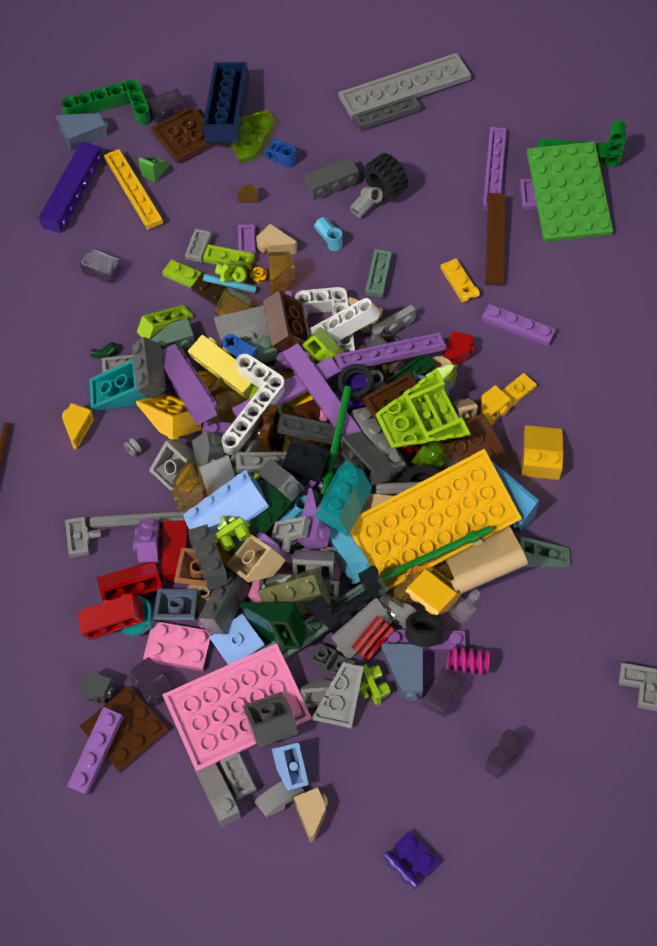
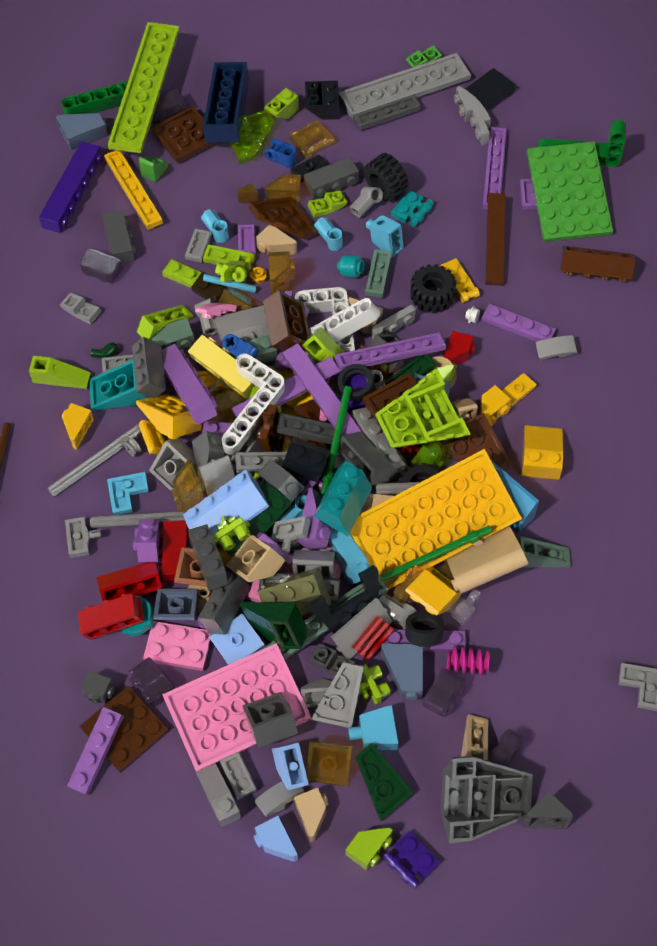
(55, 372): none -> lime slope
(80, 308): none -> light grey slope
(94, 461): none -> light grey axle
(119, 236): none -> dark grey brick
(122, 488): none -> medium azure plate
(143, 88): none -> lime plate
(152, 437): none -> yellow plate
(208, 325): none -> light grey piece
(215, 309): none -> bright pink slope
(216, 226): none -> medium azure piece
(274, 839): none -> light blue slope
(283, 105): none -> lime slope
(284, 215): none -> reddish brown plate
(285, 186): none -> clear yellow slope
(308, 166): none -> black plate
(310, 134): none -> clear yellow plate
(322, 99): none -> black slope
(329, 763): none -> clear yellow slope
(331, 202): none -> lime slope
(350, 266): none -> teal head
(367, 846): none -> lime slope
(376, 728): none -> medium azure torso
(382, 781): none -> dark green wing
(386, 234): none -> medium azure torso
(408, 205): none -> teal plate
(426, 56): none -> bright green slope
(433, 277): none -> black tyre
(472, 315): none -> white plate
(474, 113): none -> light grey slope
(475, 737): none -> tan slope
(482, 797): none -> dark grey wedge
(491, 88): none -> black piece
(548, 814): none -> dark grey slope
(556, 346): none -> light grey slope
(597, 262): none -> reddish brown slope

